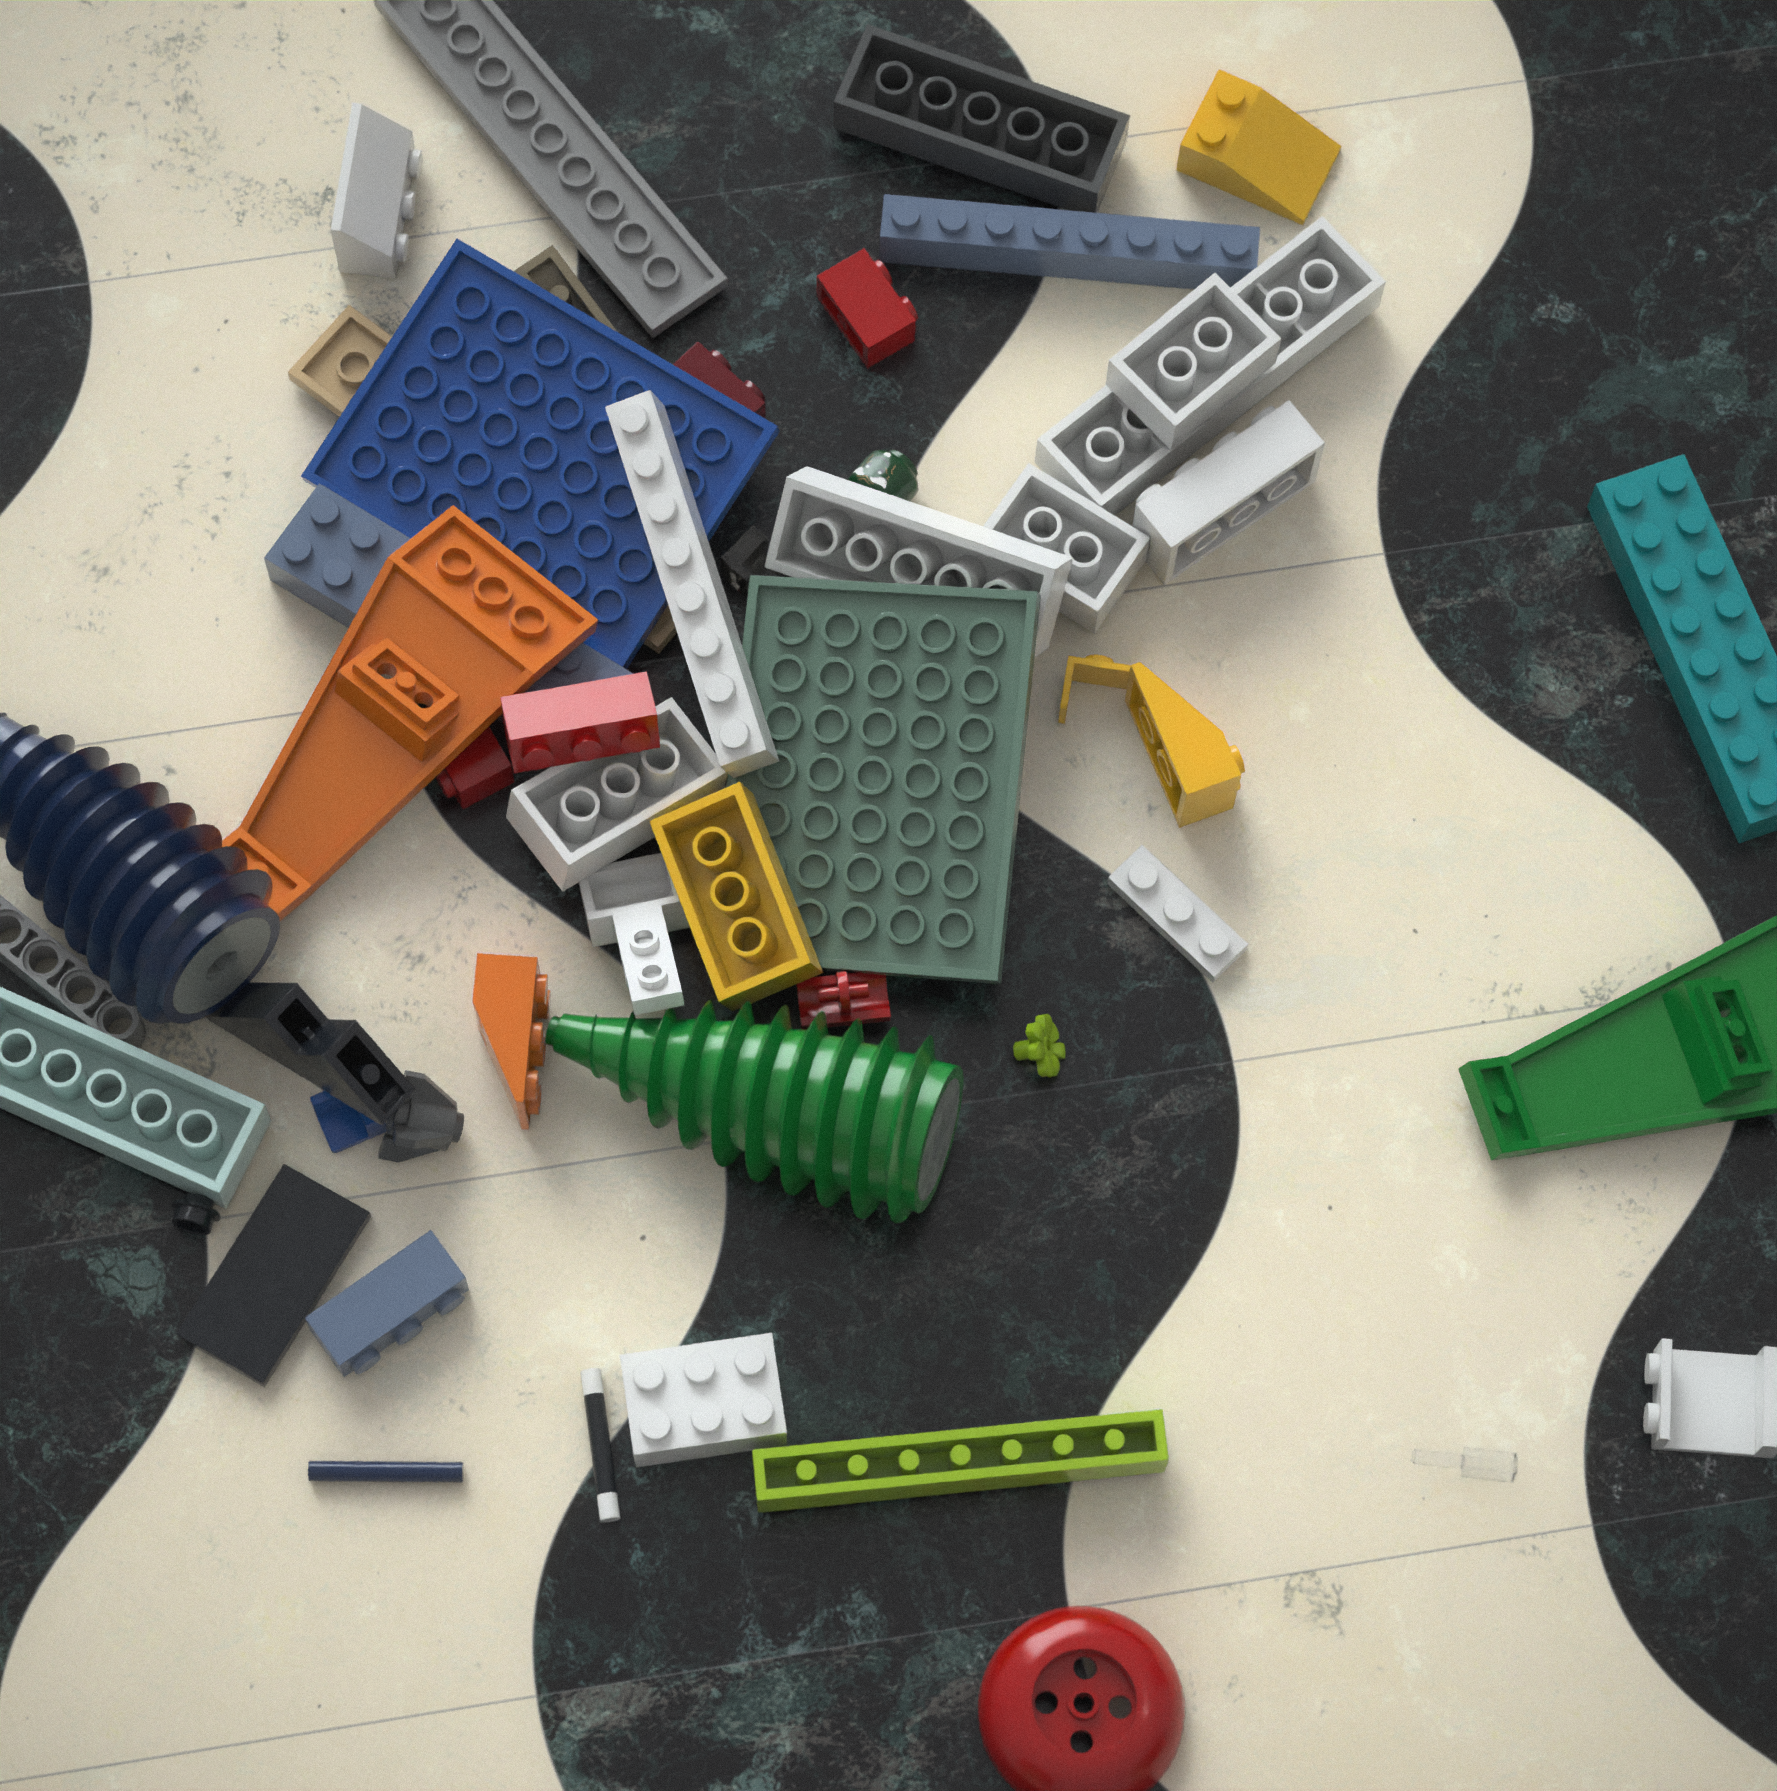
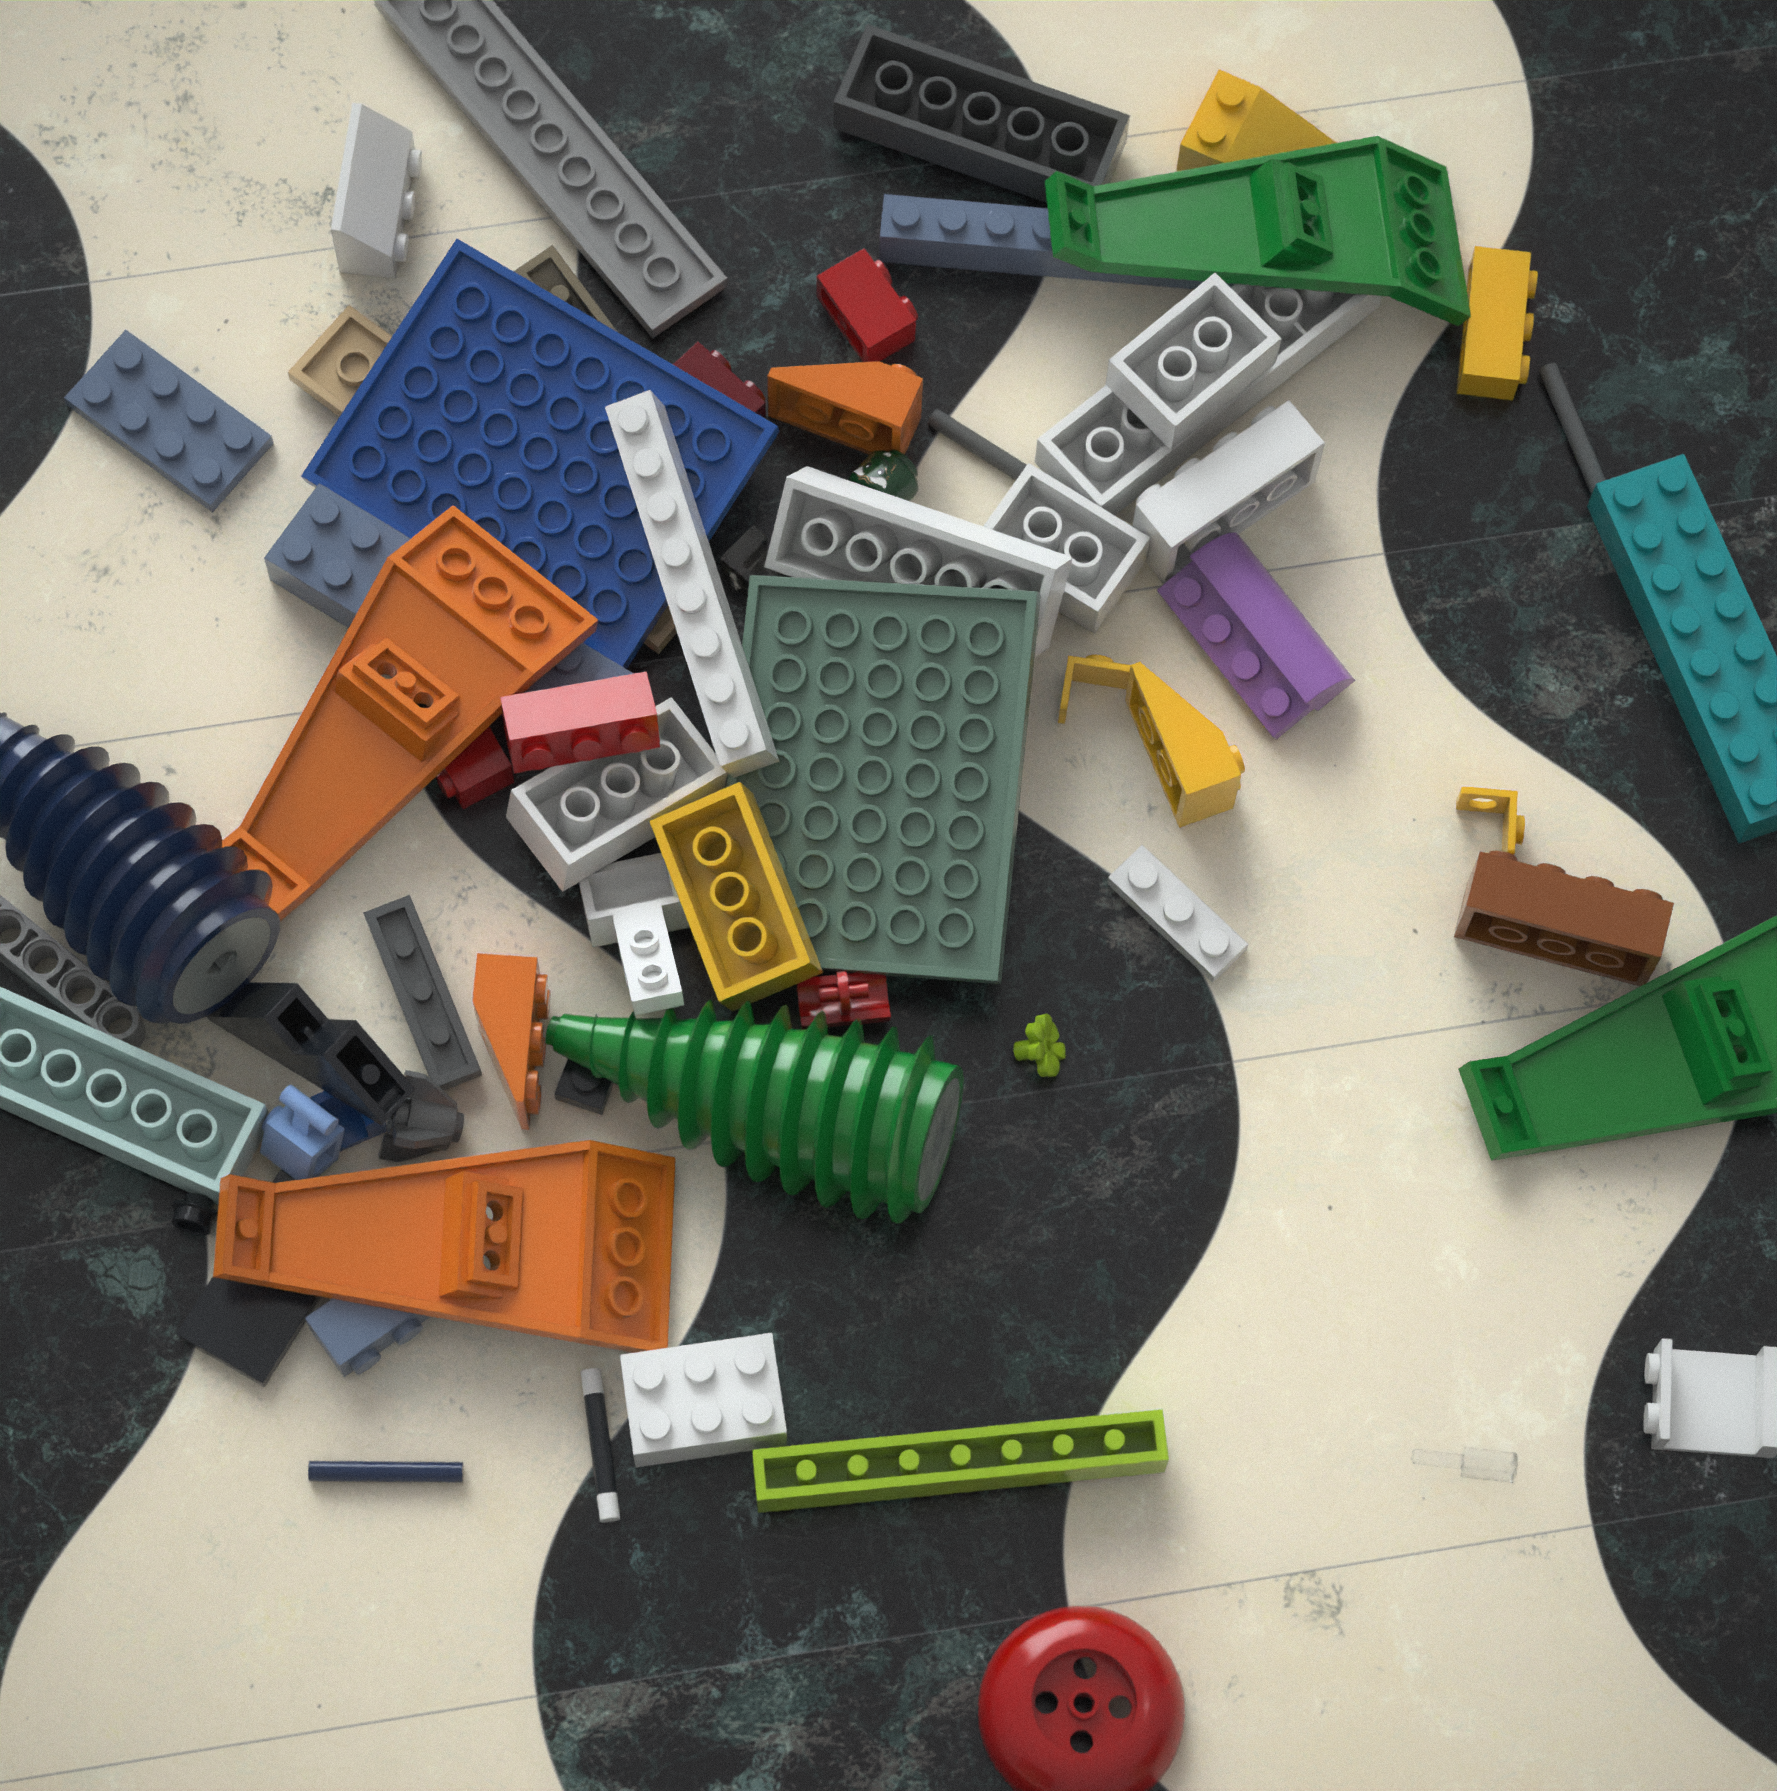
(169, 420): none -> sand blue plate
(301, 1136): none -> light blue brick
(422, 993): none -> dark grey plate
(570, 1246): none -> orange wing
(582, 1088): none -> black plate
(849, 403): none -> orange slope
(976, 444): none -> dark grey bar
(1255, 633): none -> medium lavender brick
(1304, 219): none -> green wing
(1498, 324): none -> yellow brick
(1504, 803): none -> yellow bracket
(1564, 918): none -> dark orange brick
(1572, 425): none -> dark grey bar

